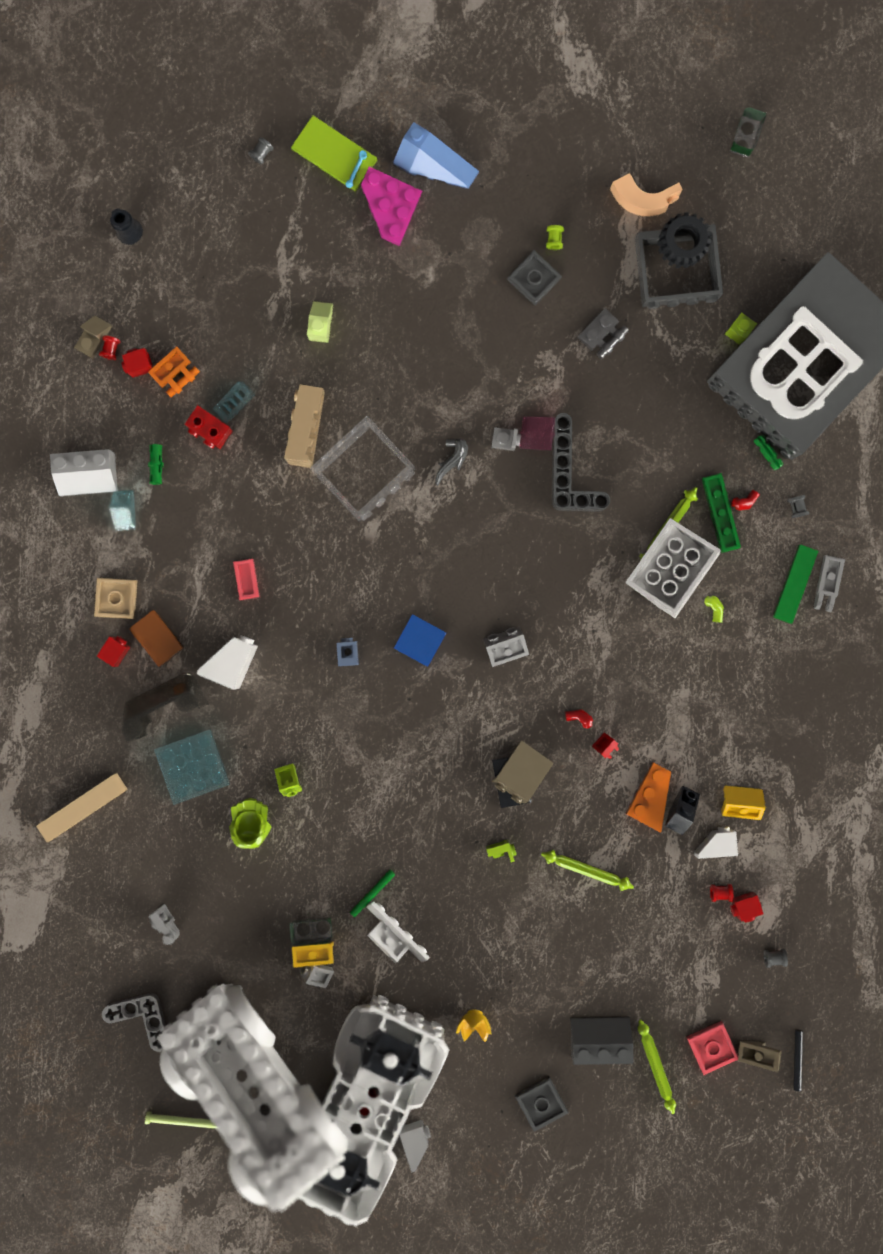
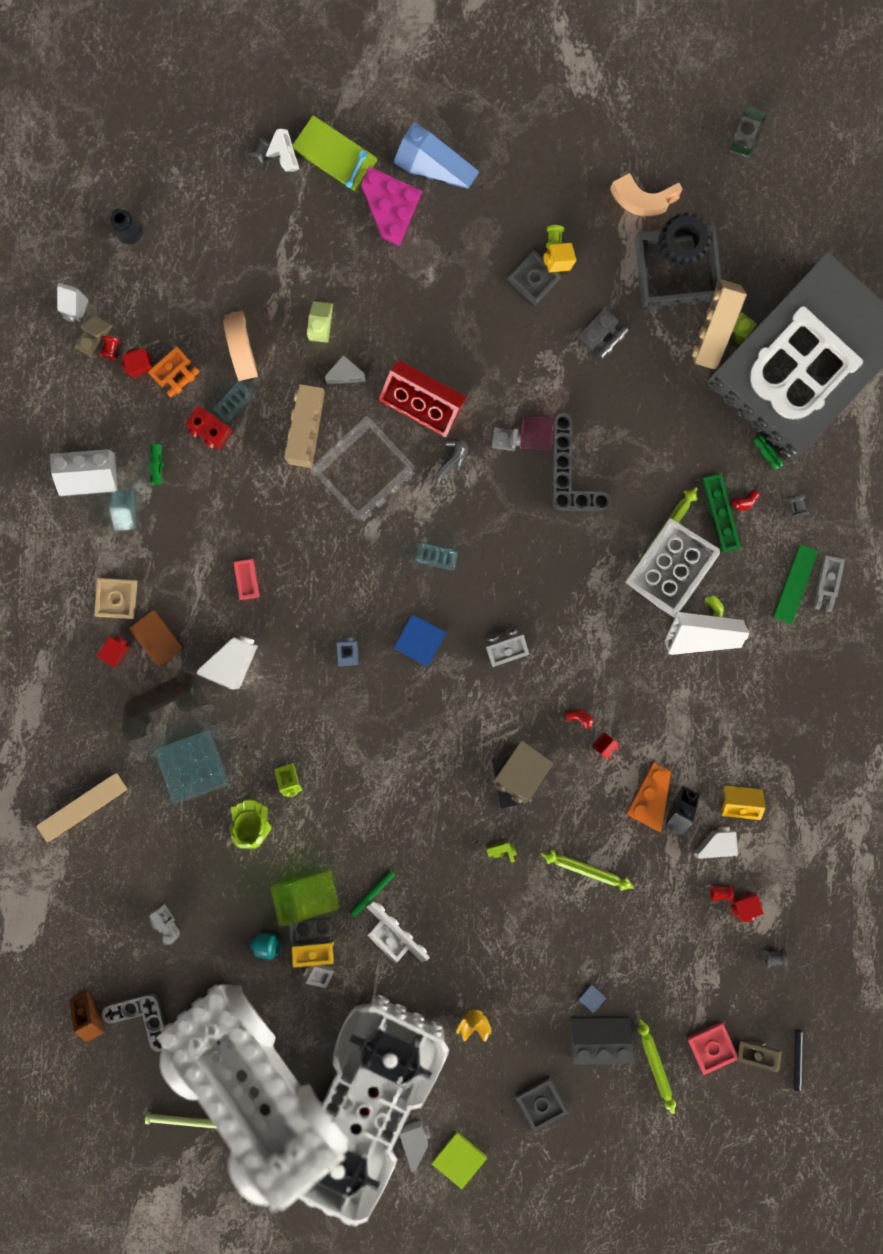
(71, 302): none -> light grey slope
(85, 1017): none -> dark orange slope
(239, 345): none -> light nougat arch
(265, 946): none -> teal head
(282, 146): none -> white slope
(304, 897): none -> clear neon green slope
(344, 372): none -> light grey slope
(419, 555): none -> clear light blue slope
(422, 398): none -> red slope
(459, 1160): none -> lime tile
(560, 257): none -> yellow brick
(591, 998): none -> sand blue tile
(704, 633): none -> white slope
(718, 324): none -> tan wedge

